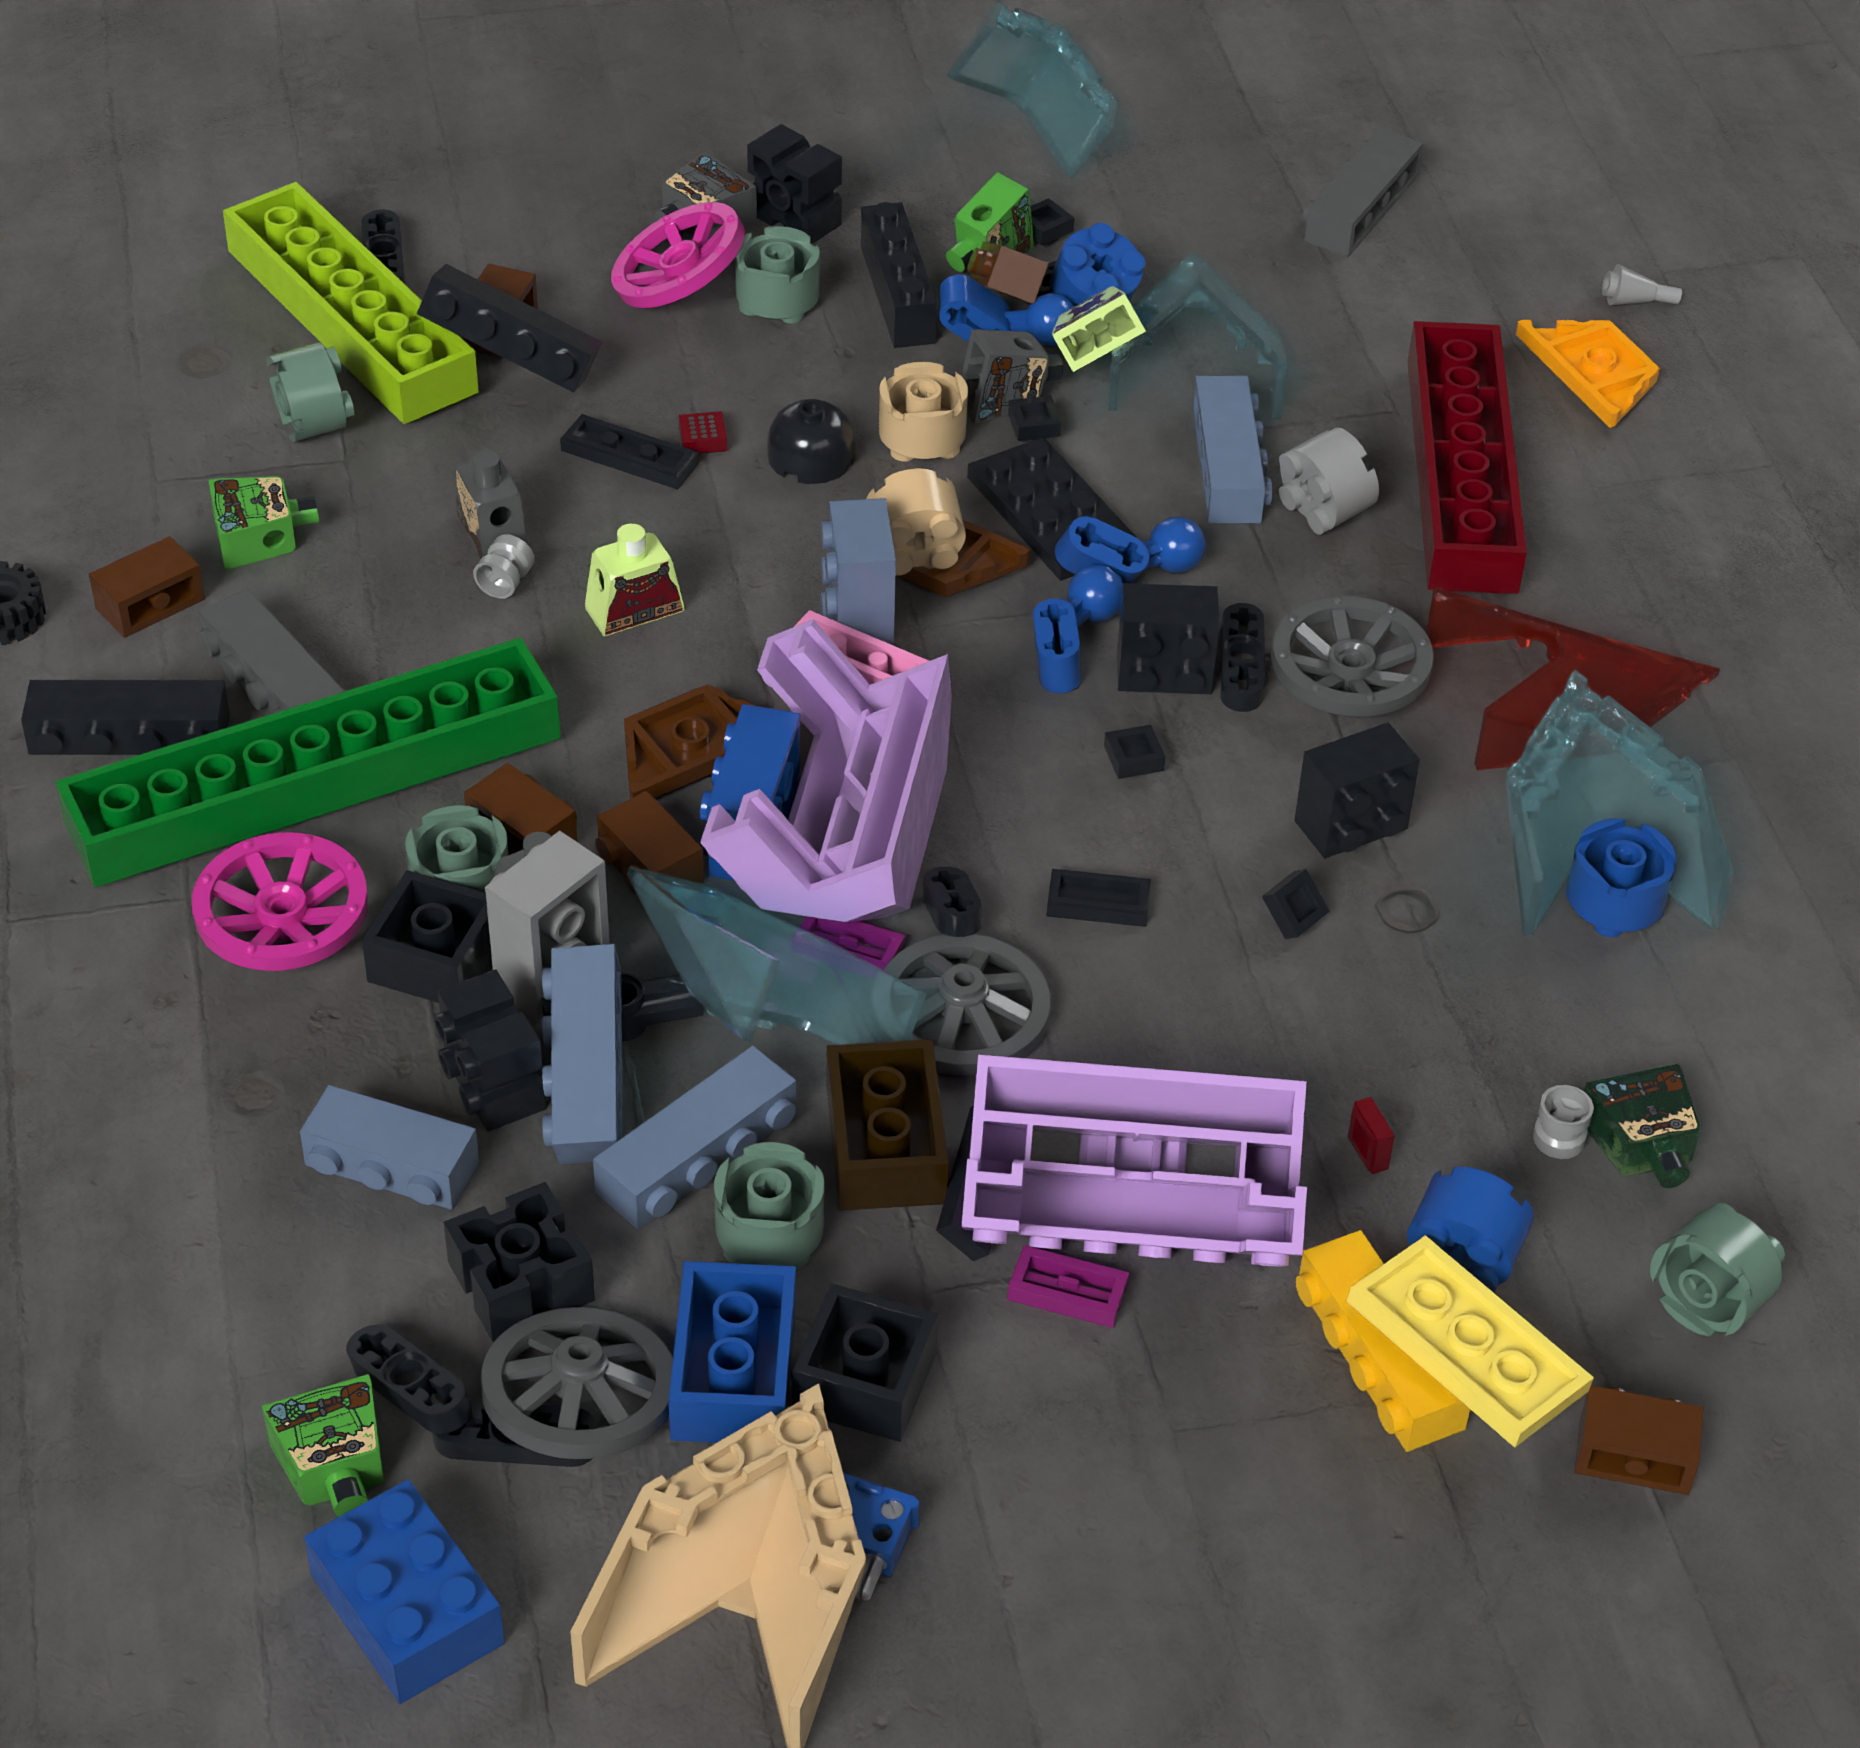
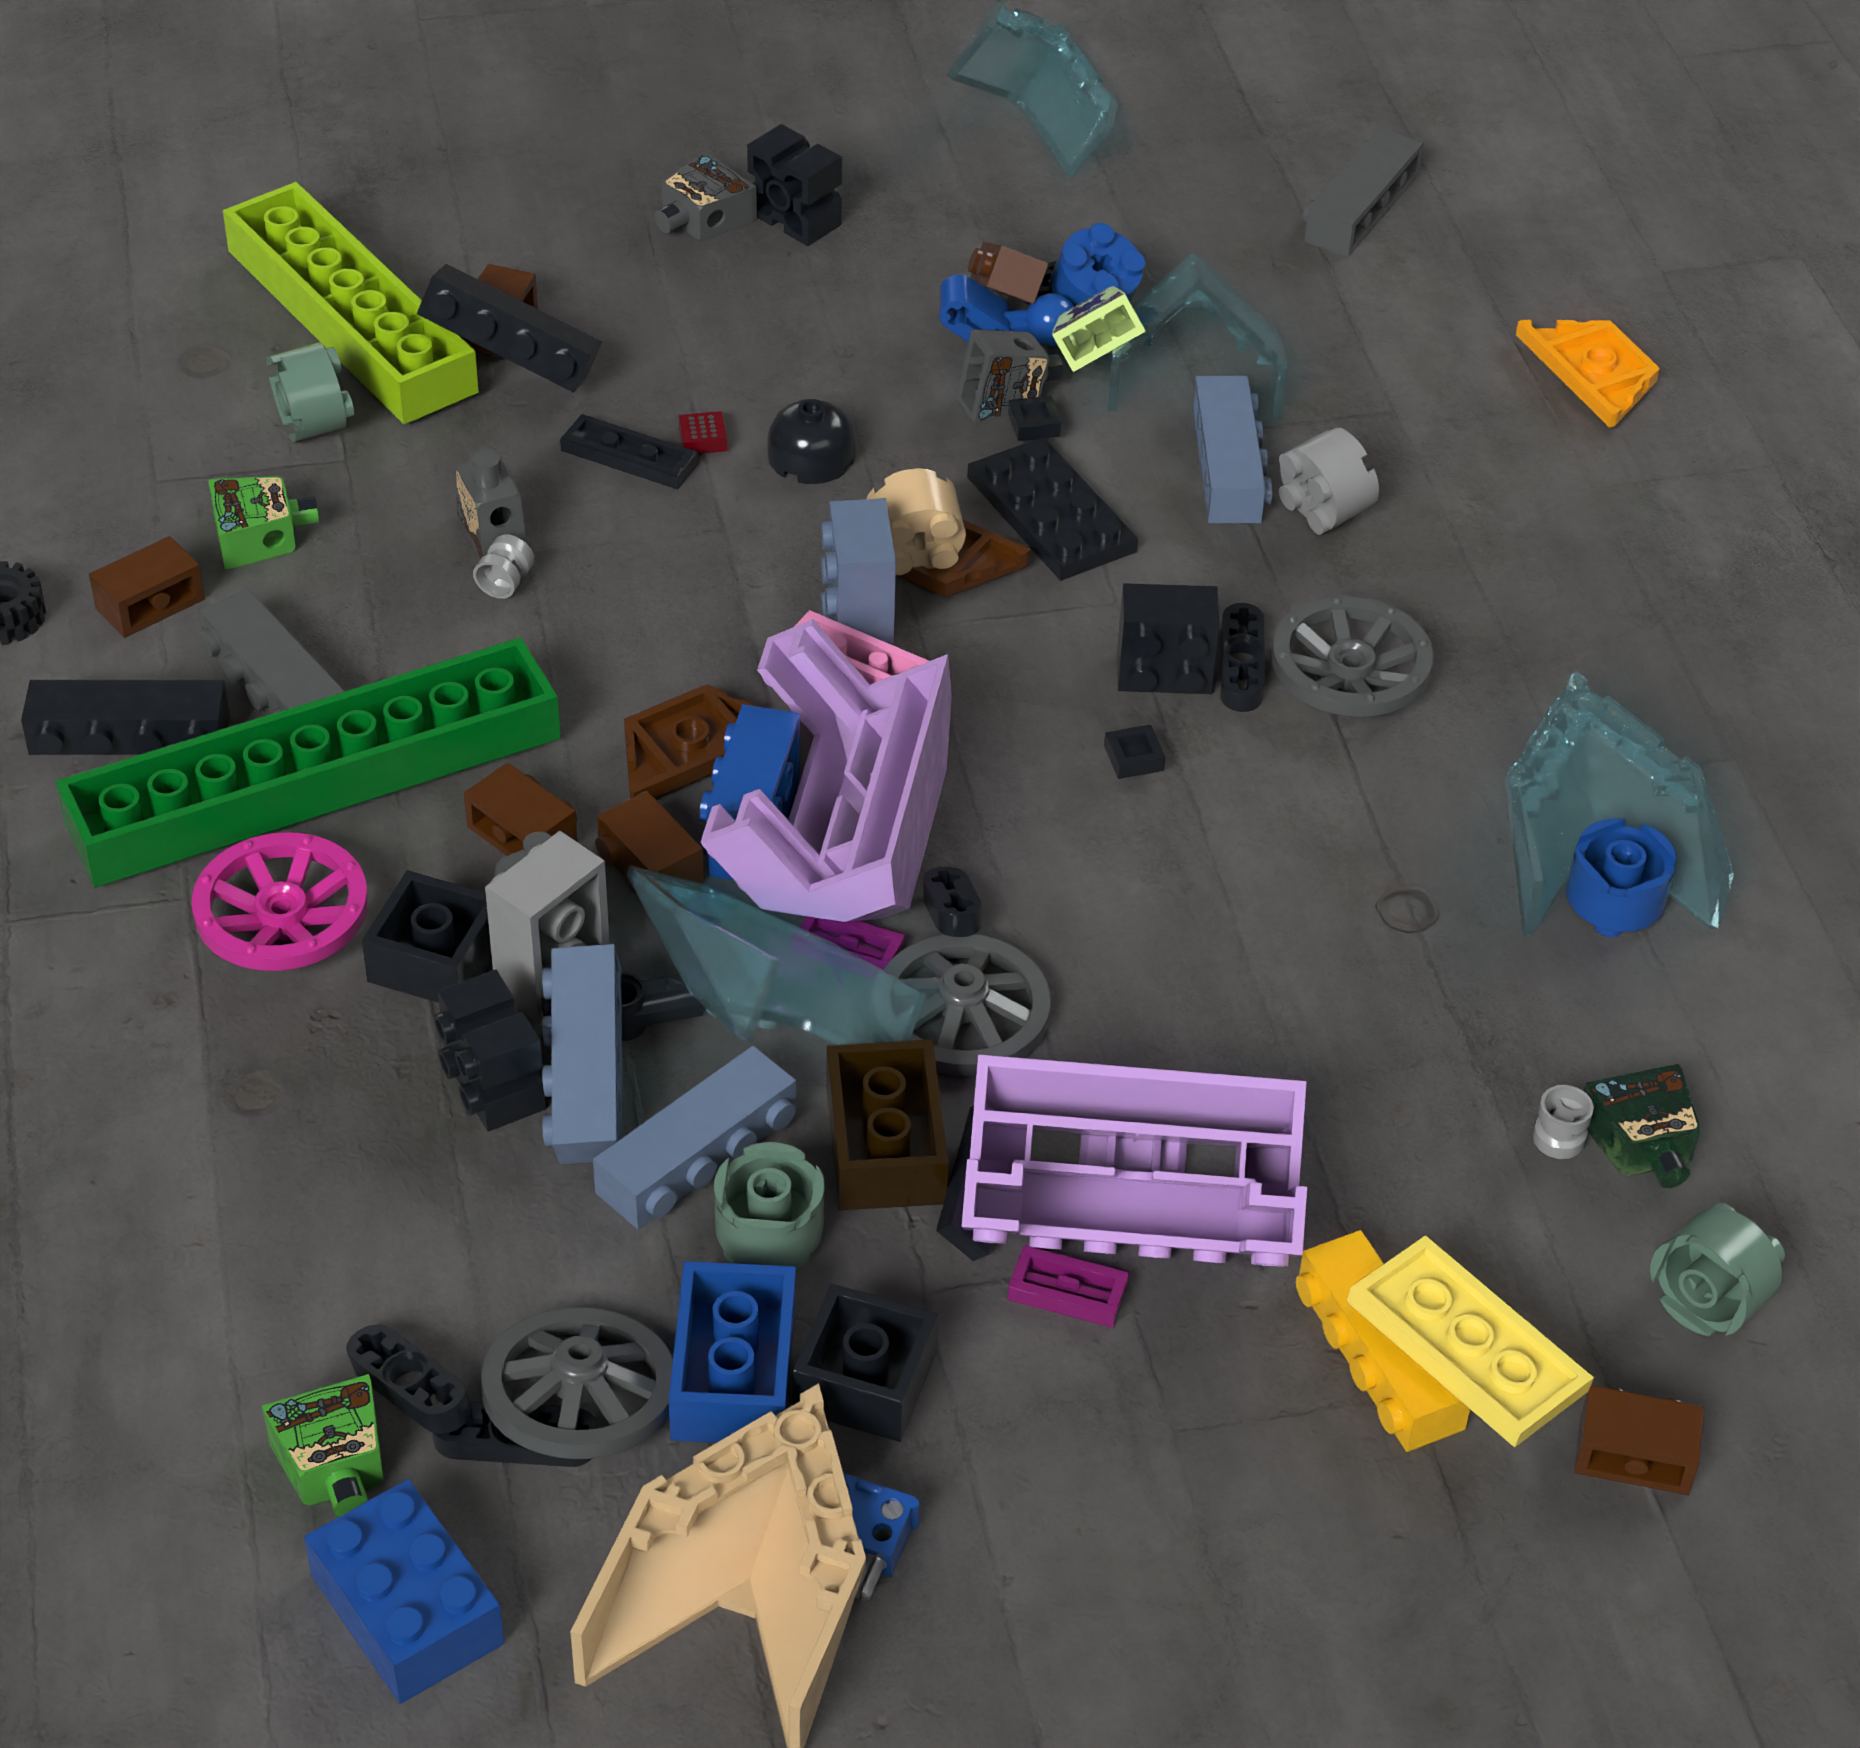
(389, 242): black beam -> none
(390, 1147): sand blue brick -> none
(457, 846): sand green brick -> none
(519, 1259): black brick -> none
(631, 582): torso -> none
(686, 263): dark pink wheel -> none
(777, 274): sand green brick -> none
(898, 275): black brick -> none
(923, 412): tan brick -> none
(994, 215): bright green torso -> none
(1050, 221): black plate -> none
(1093, 597): blue beam -> none
(1098, 897): black tile -> none
(1173, 546): blue beam -> none
(1295, 904): black plate -> none
(1356, 790): black brick -> none
(1371, 1135): dark red tile -> none
(1465, 458): dark red brick -> none
(1474, 1222): blue brick -> none
(1629, 287): light grey cone -> none
(1633, 675): clear red windscreen -> none

